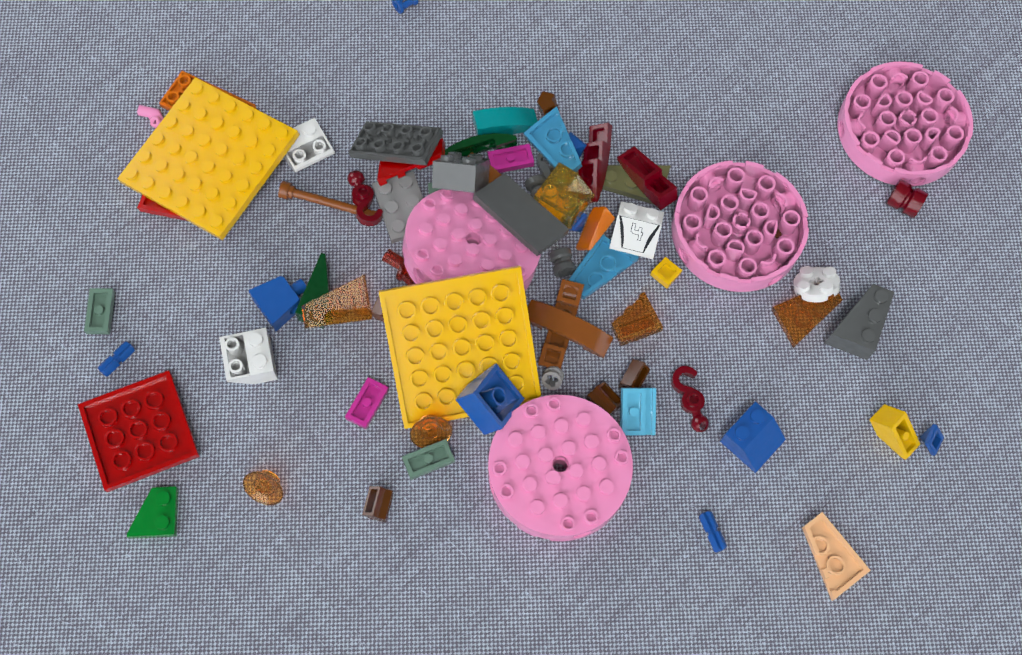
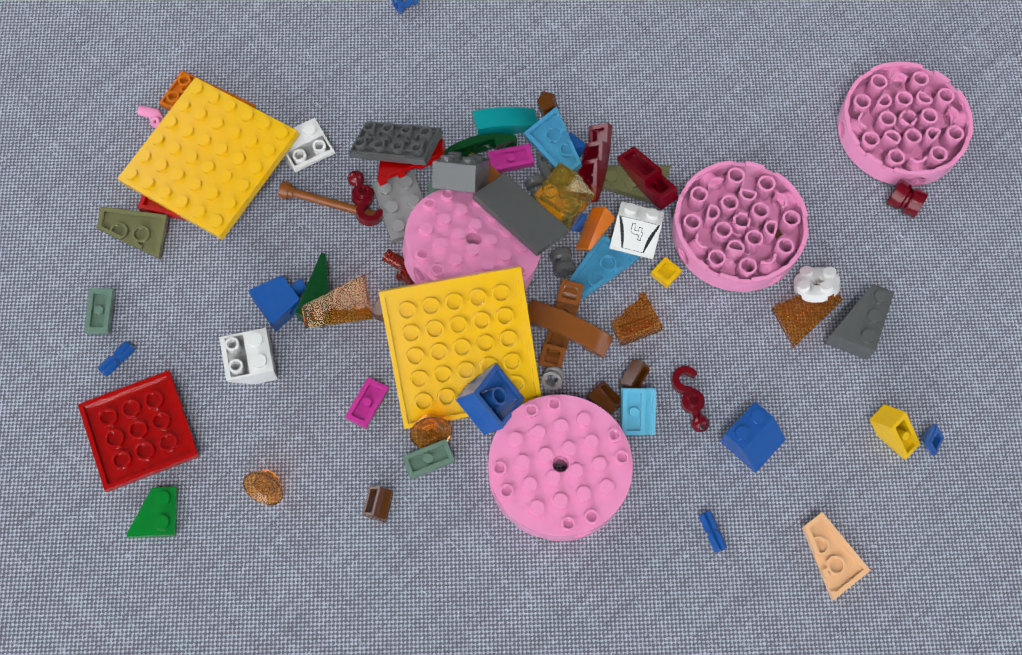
(136, 228): none -> olive wing

